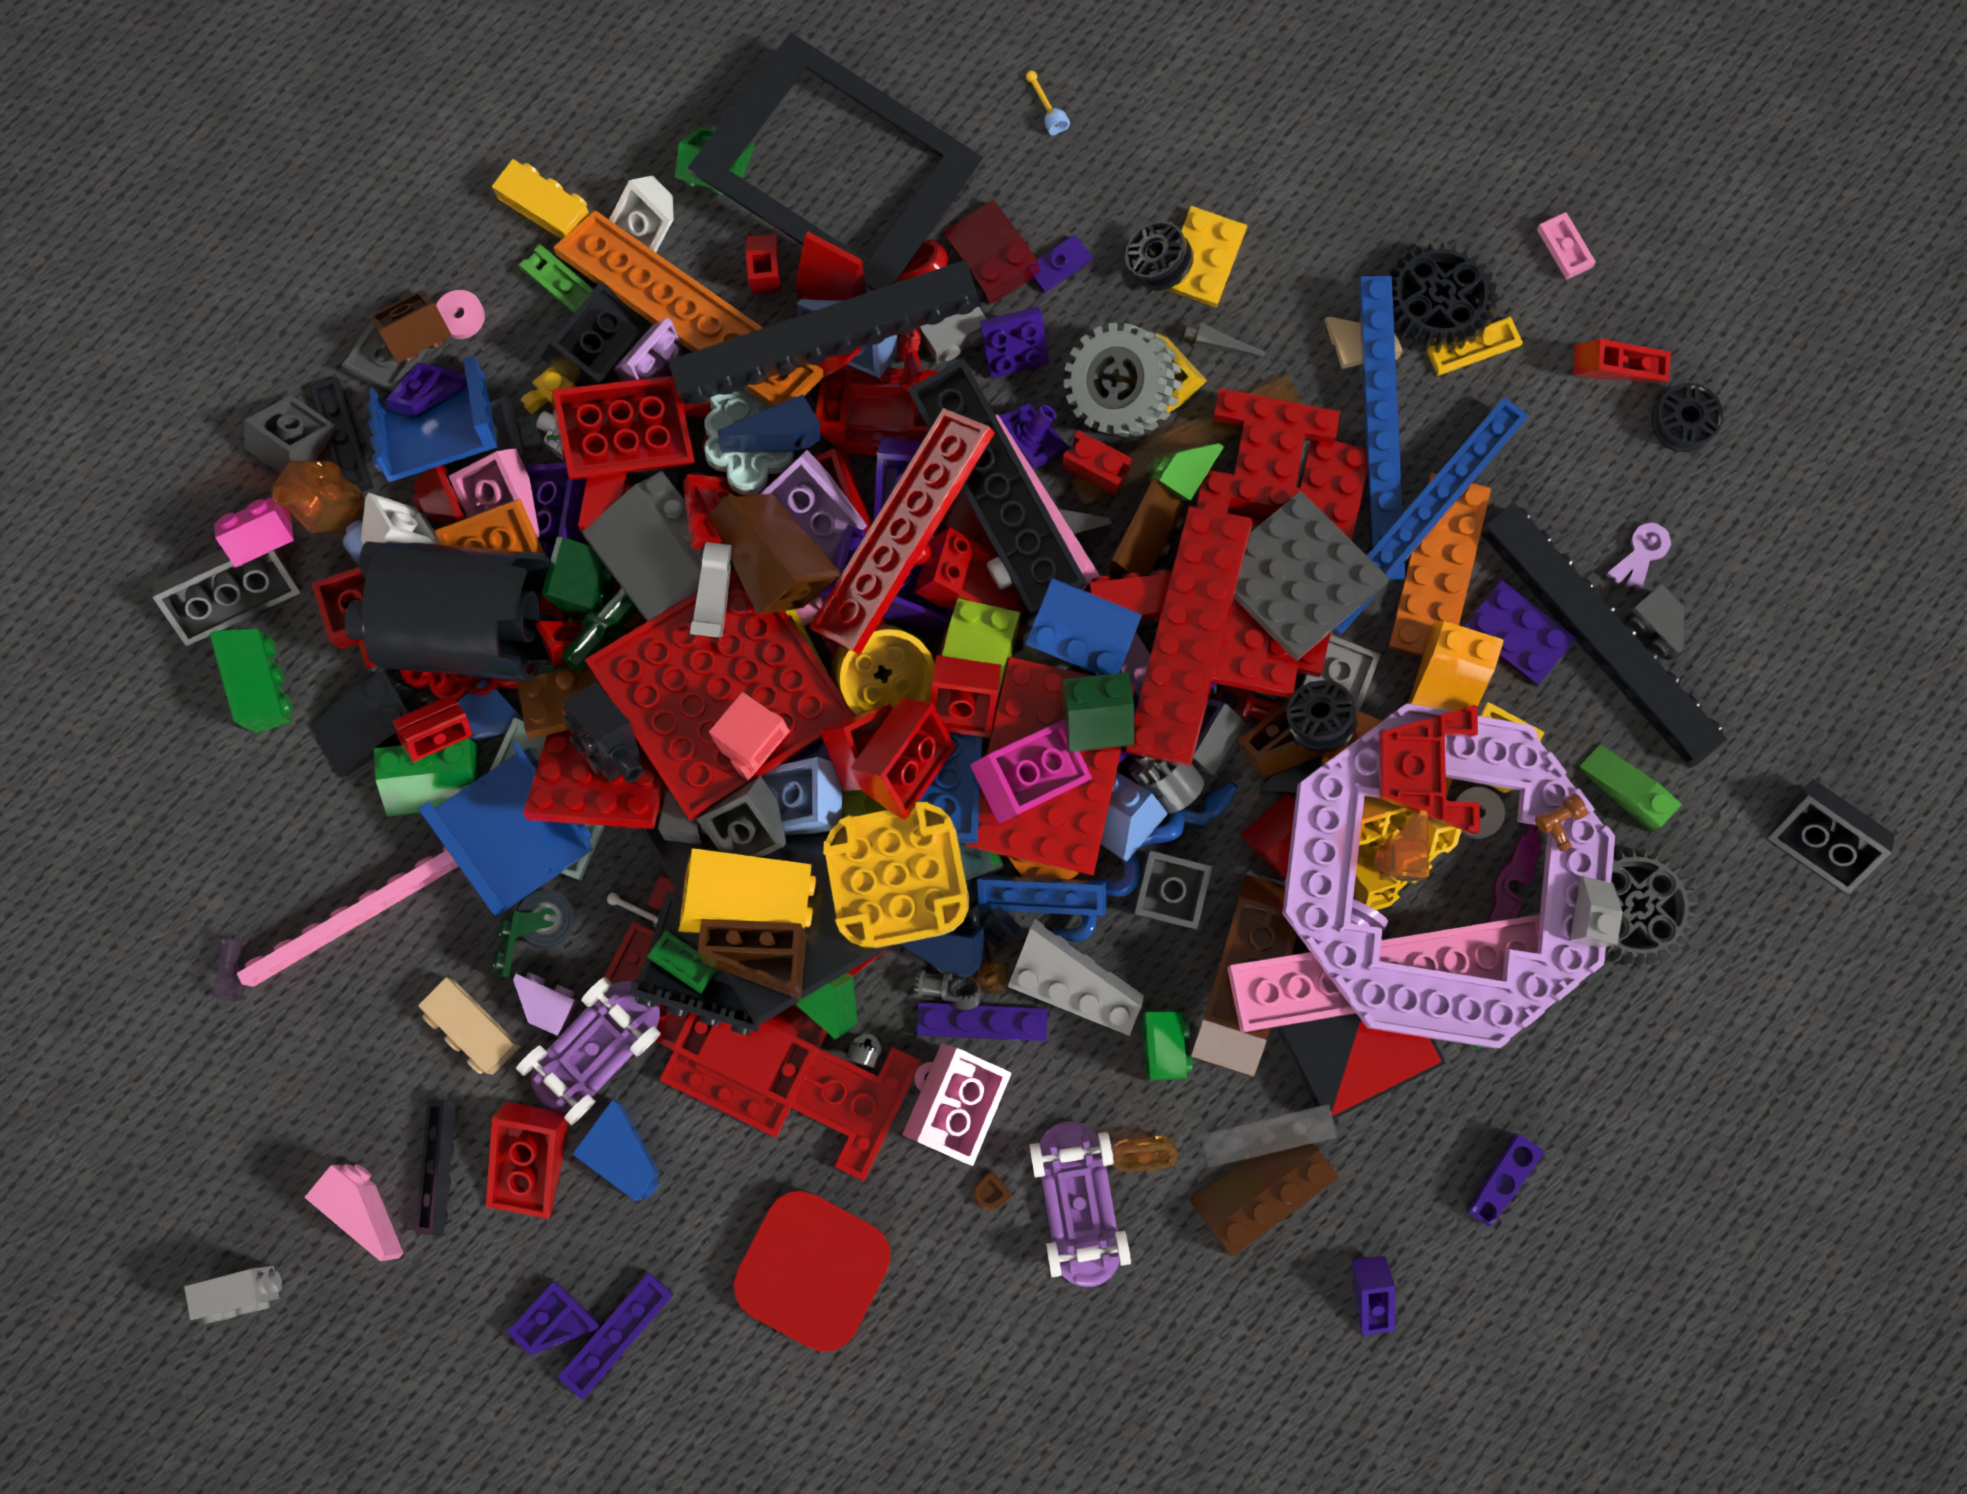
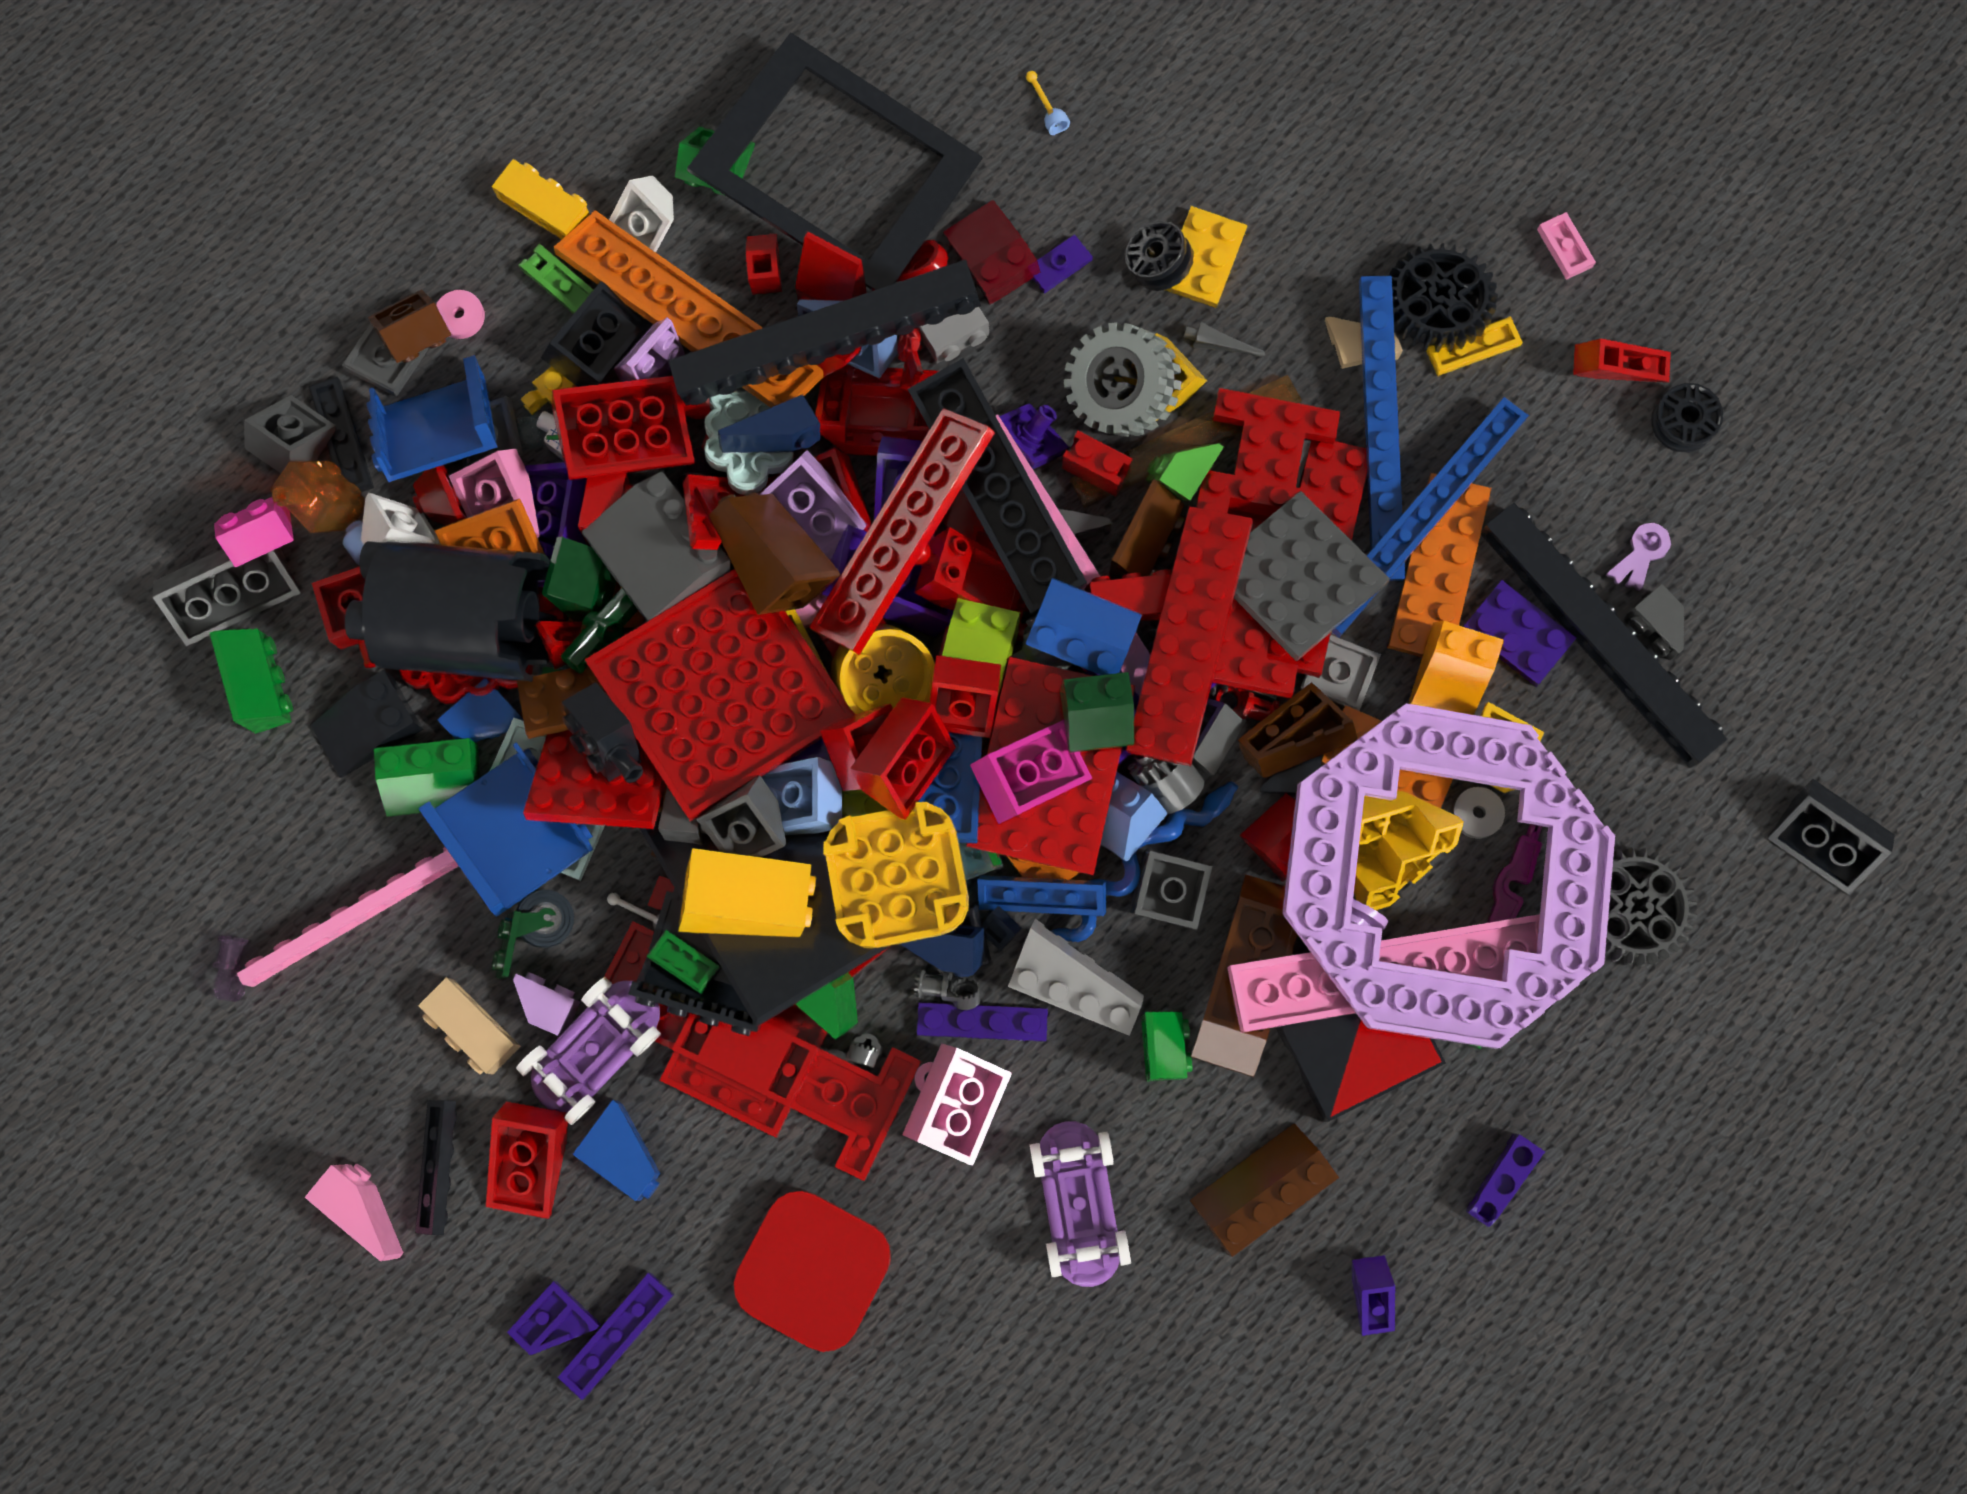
(233, 1294): light grey brick -> none
(424, 388): dark purple wing -> none
(432, 728): red brick -> none
(712, 591): light grey leg -> none
(748, 734): coral plate -> none
(756, 952): reddish brown wedge -> none
(990, 1192): reddish brown tile -> none
(992, 978): clear orange plate -> none
(999, 573): white tile -> none
(1015, 334): dark purple plate -> none
(1144, 1154): clear orange plate -> none
(1269, 1135): clear tile -> none
(1321, 699): black wheel -> none
(1405, 851): clear orange slope -> none
(1415, 768): red wing -> none
(1572, 807): dark orange piece -> none
(1596, 914): light grey slope -> none
(1630, 788): bright green slope -> none

